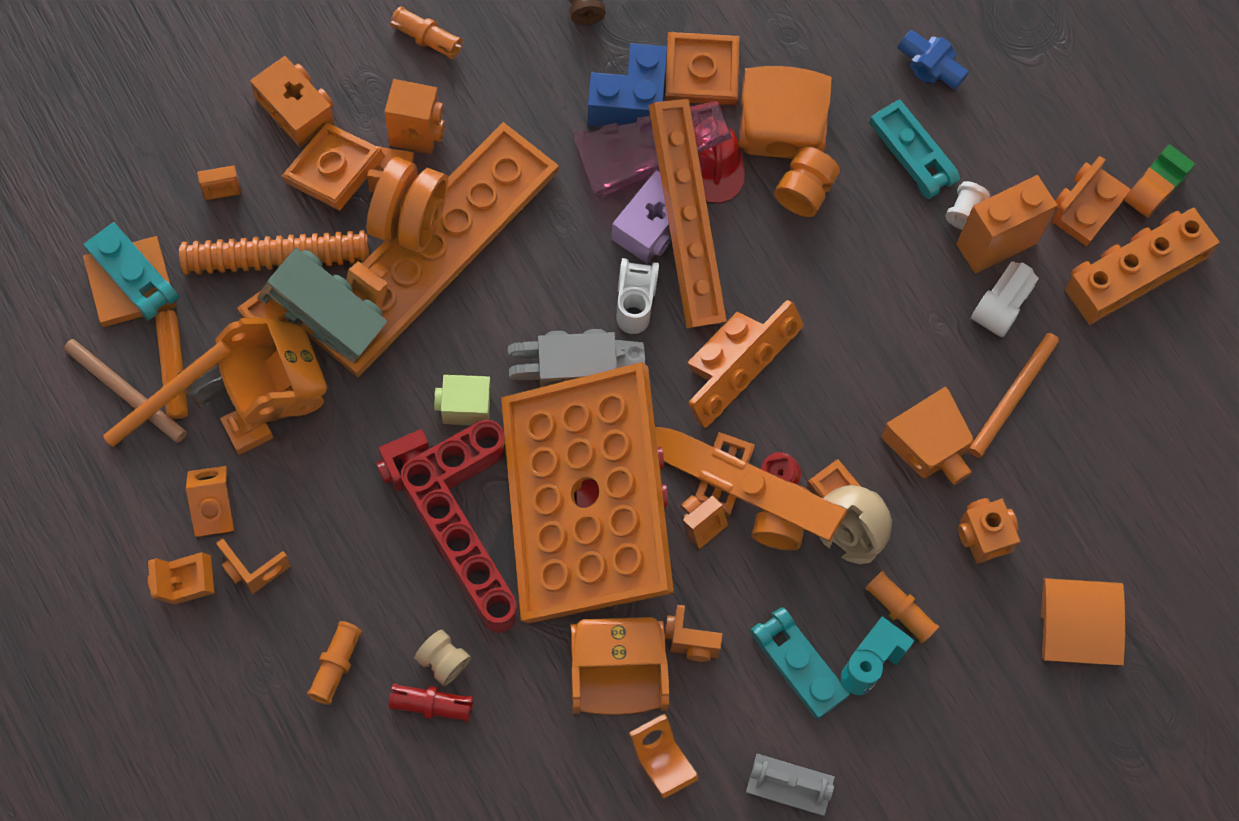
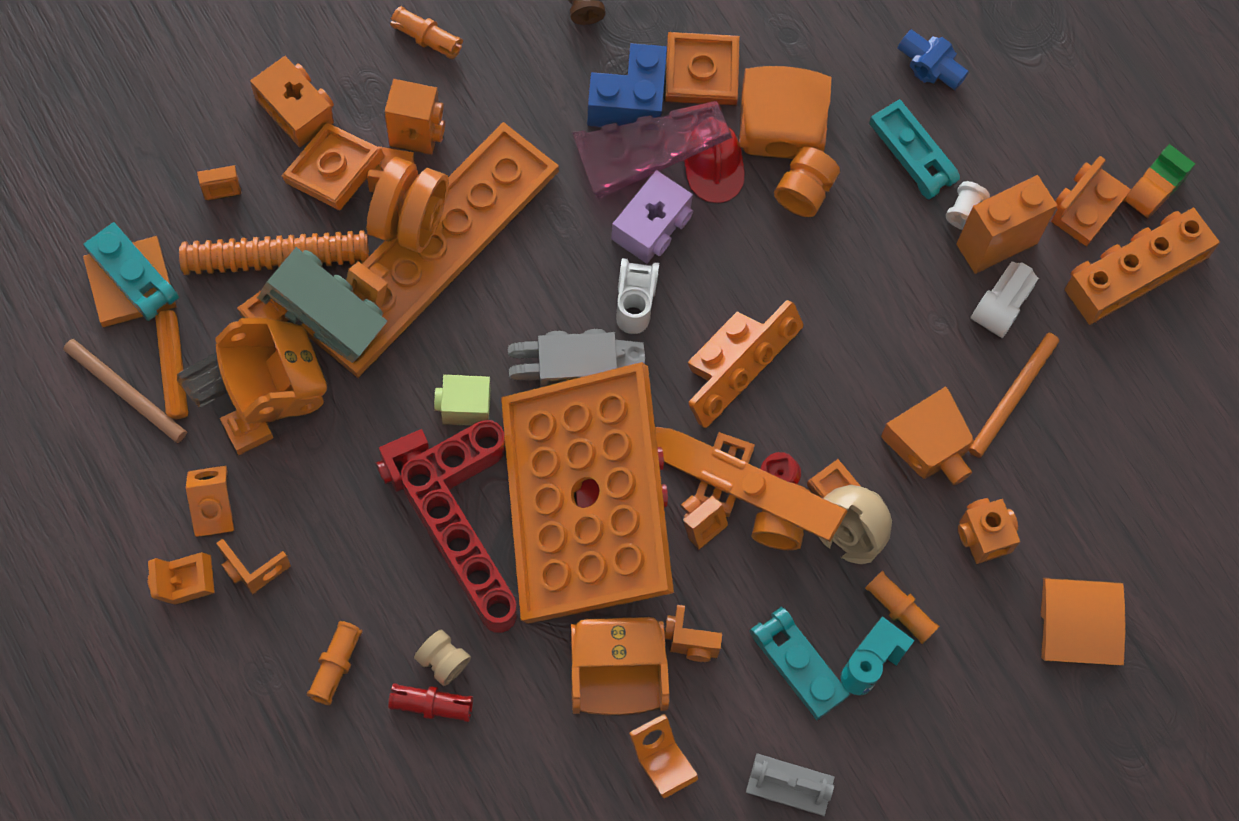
(167, 393): orange bar -> none
(687, 213): orange plate -> none

